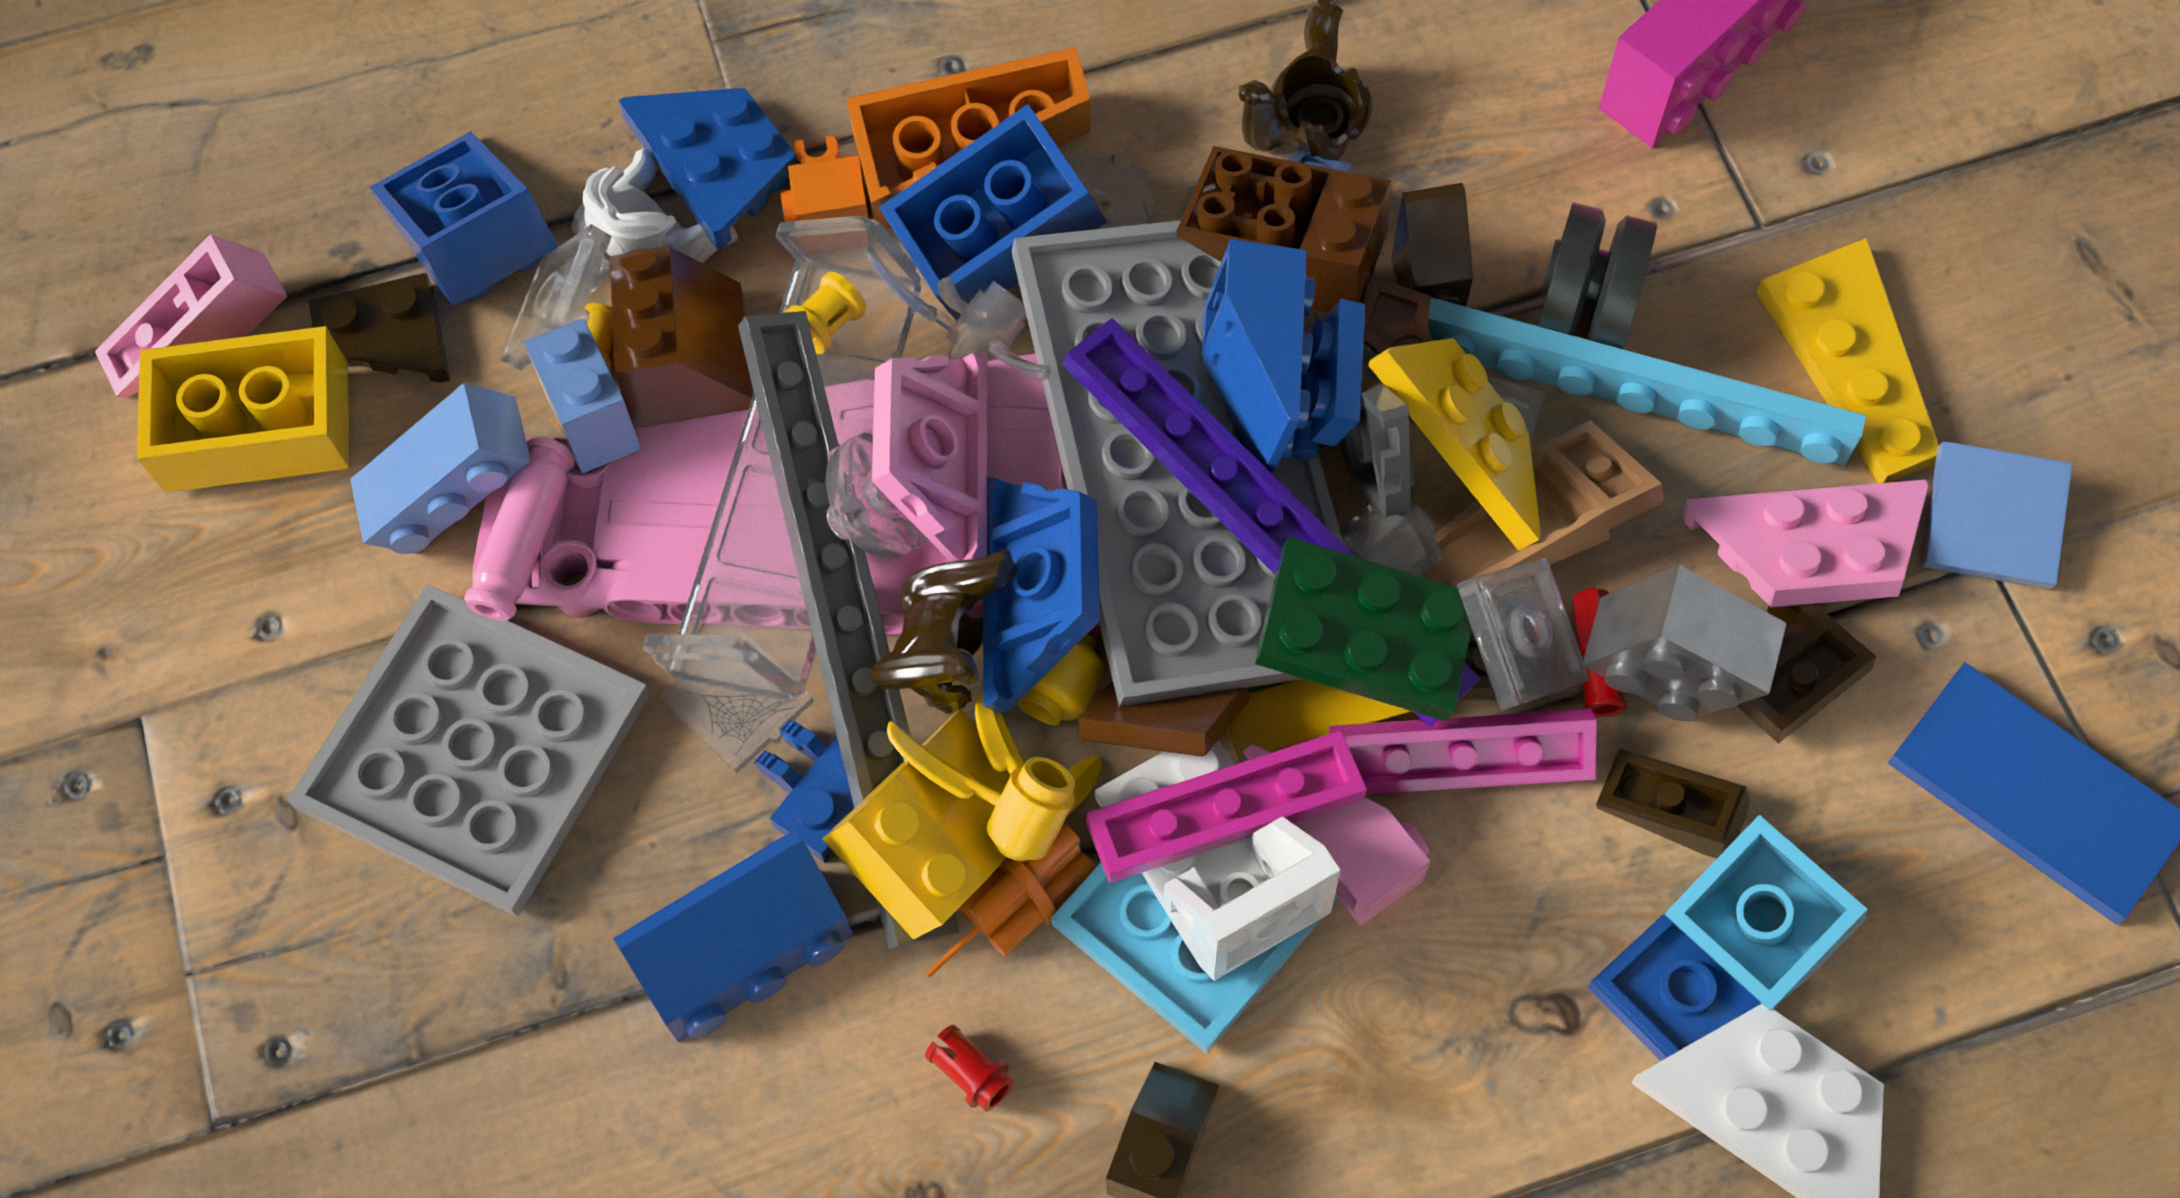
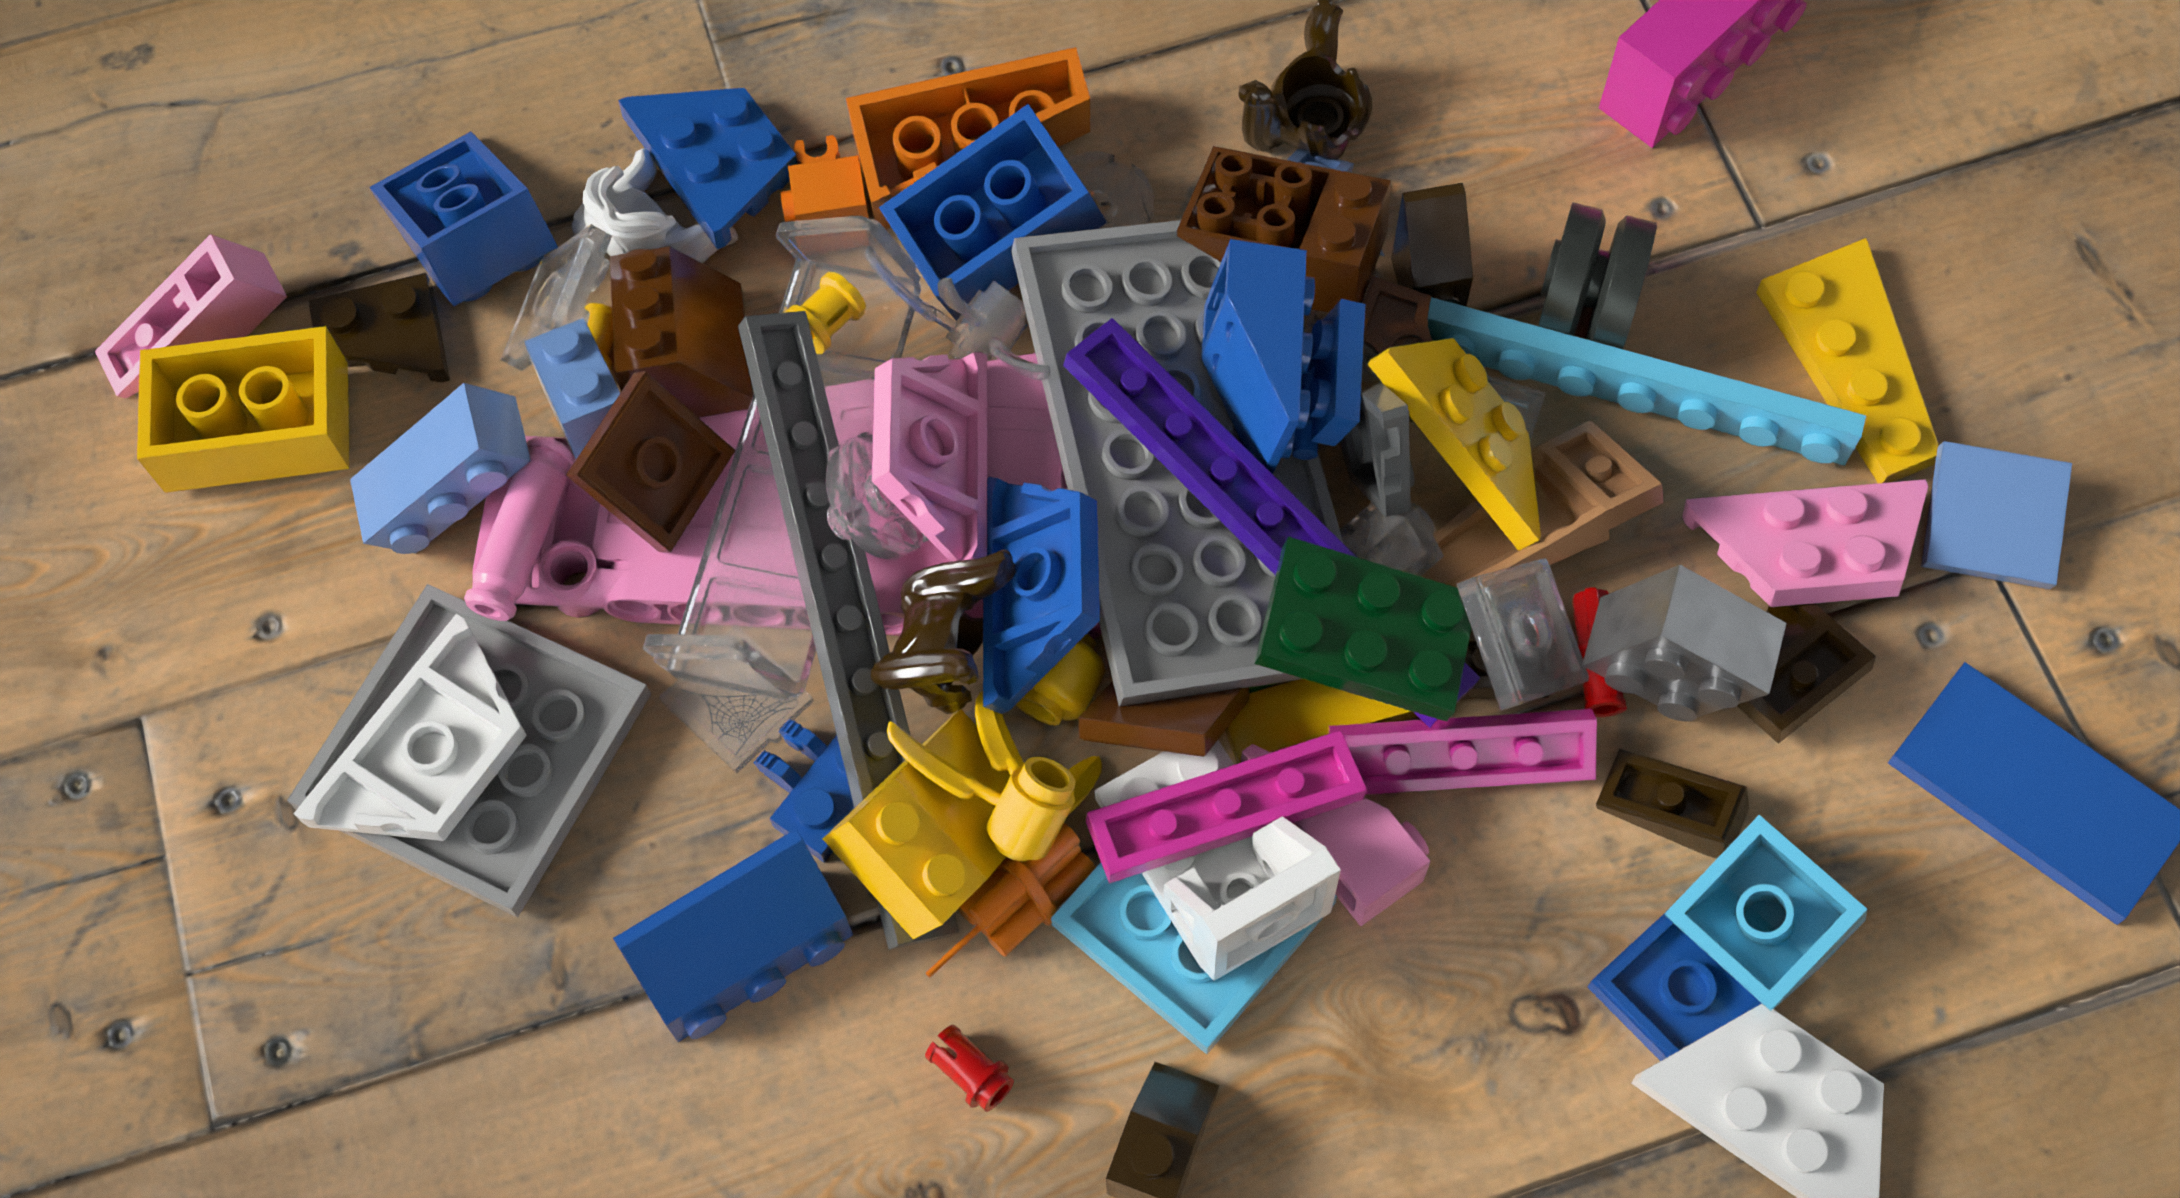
(423, 749): none -> white wing
(651, 462): none -> reddish brown tile

